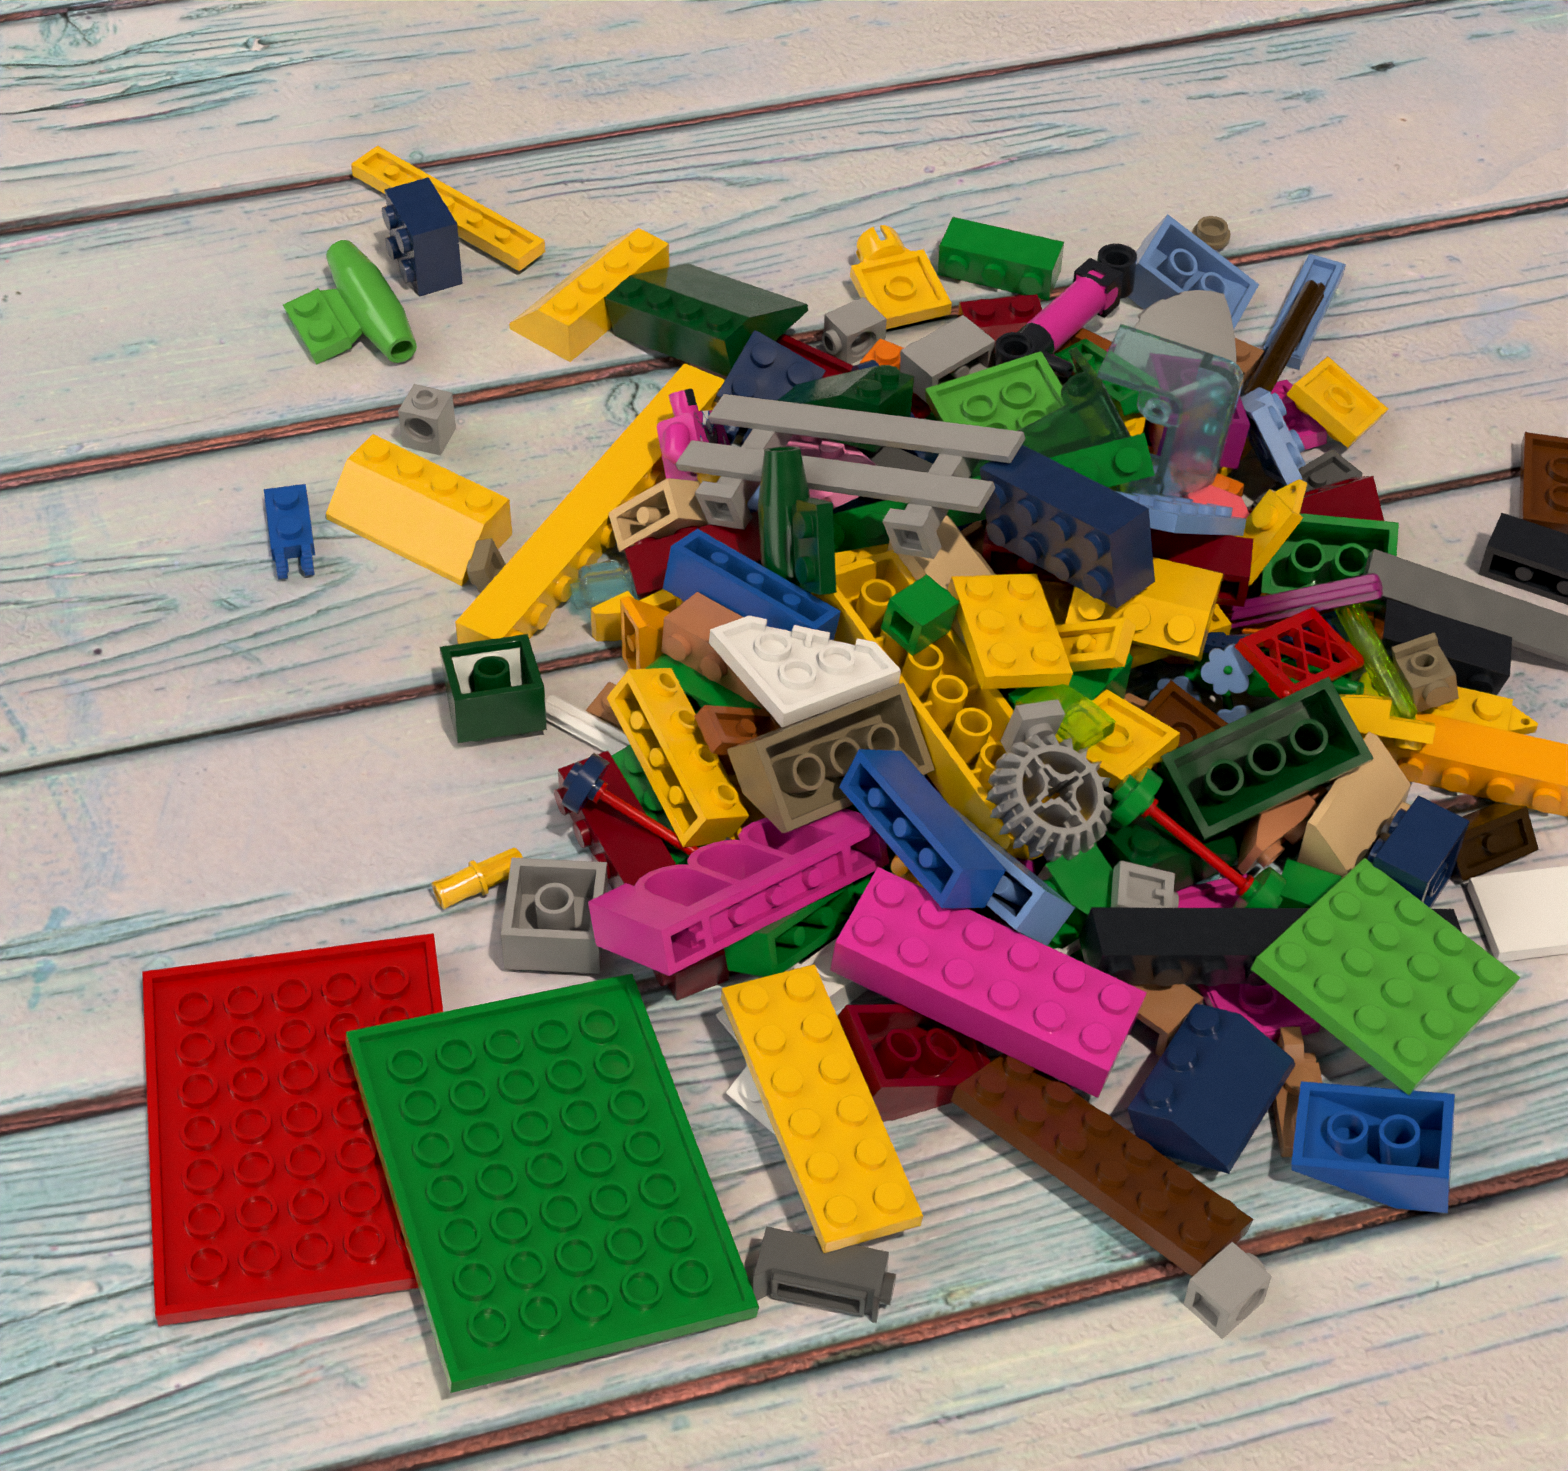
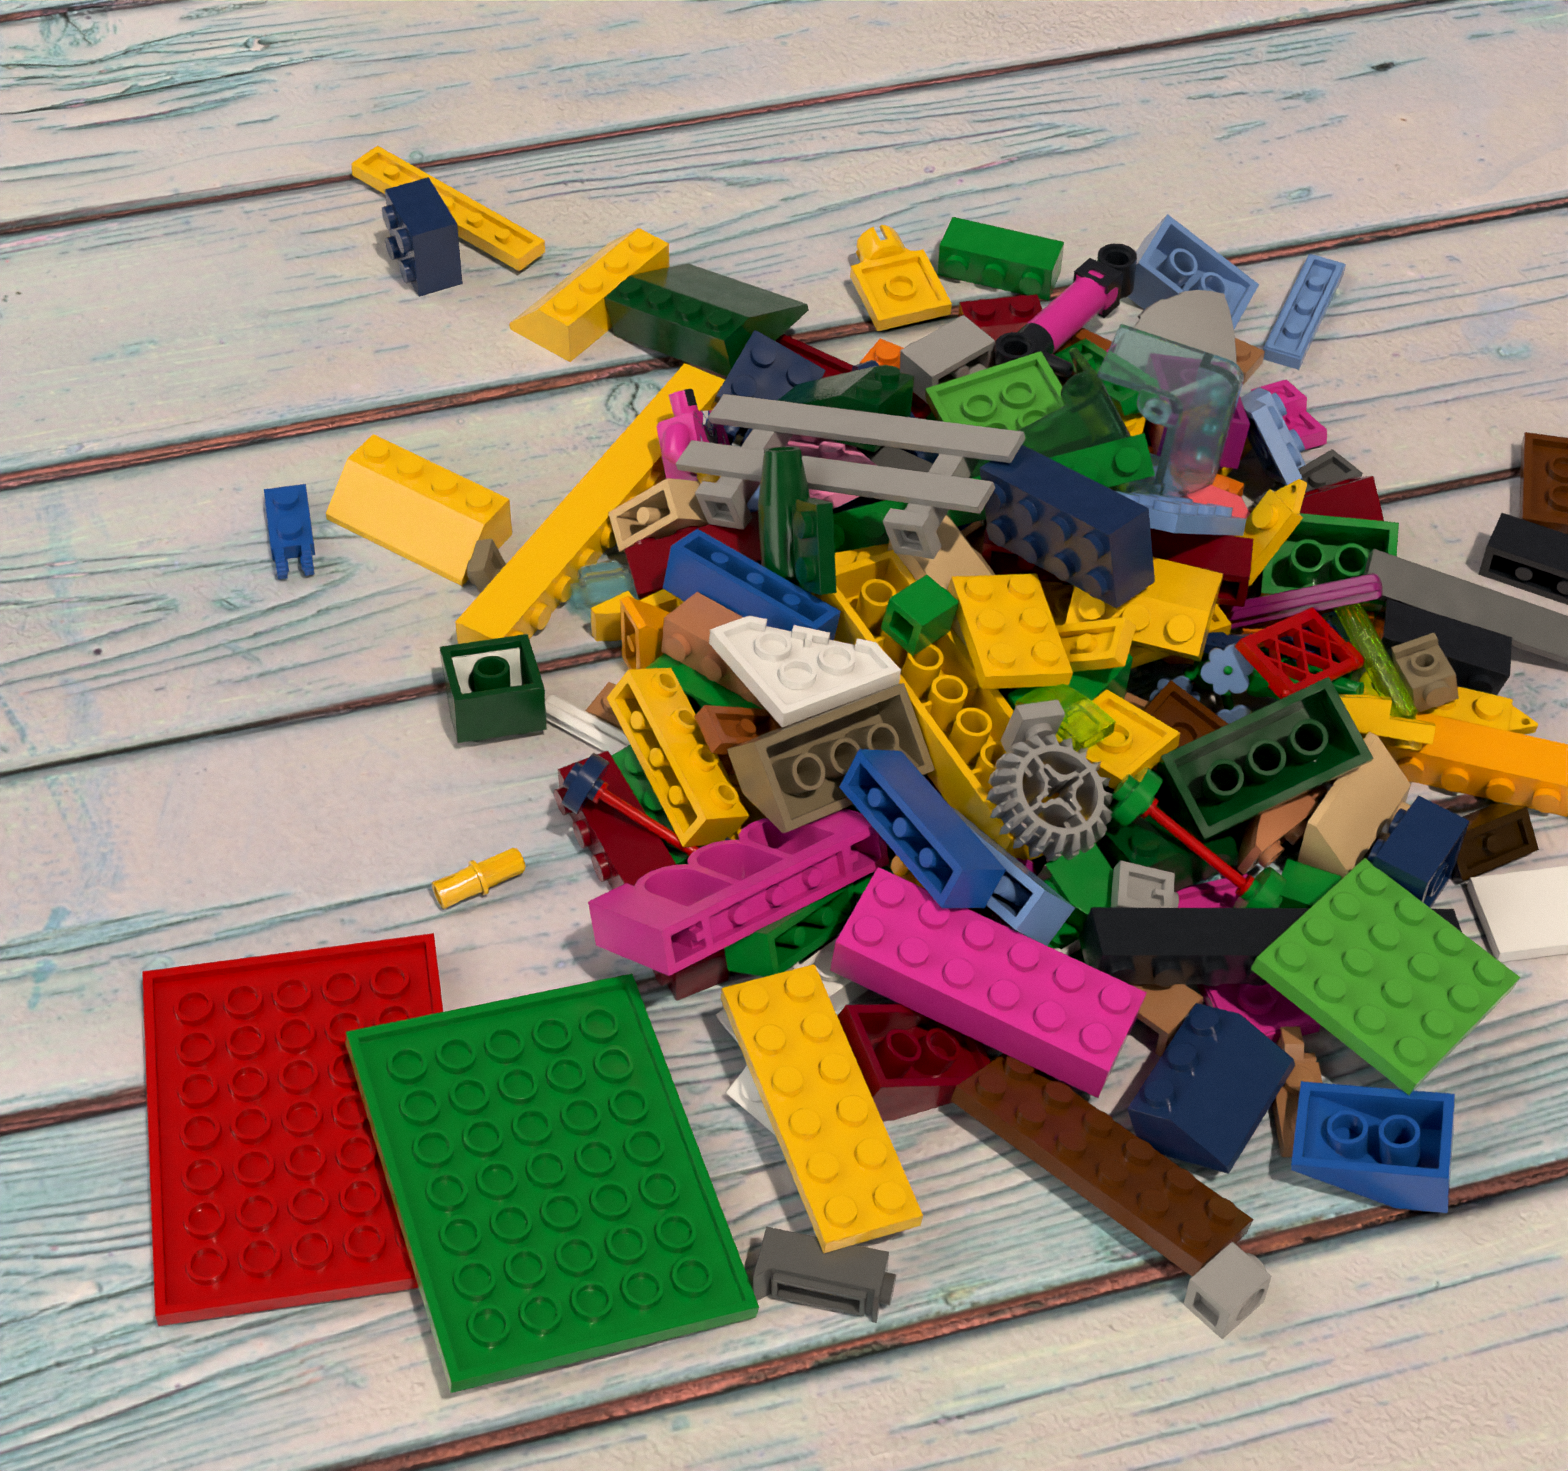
(361, 304): bright green plate -> none
(427, 419): light grey brick -> none
(549, 915): light grey brick -> none
(853, 330): light grey brick -> none
(1213, 231): dark tan plate -> none
(1287, 337): dark brown axle -> none
(1337, 402): yellow plate -> none

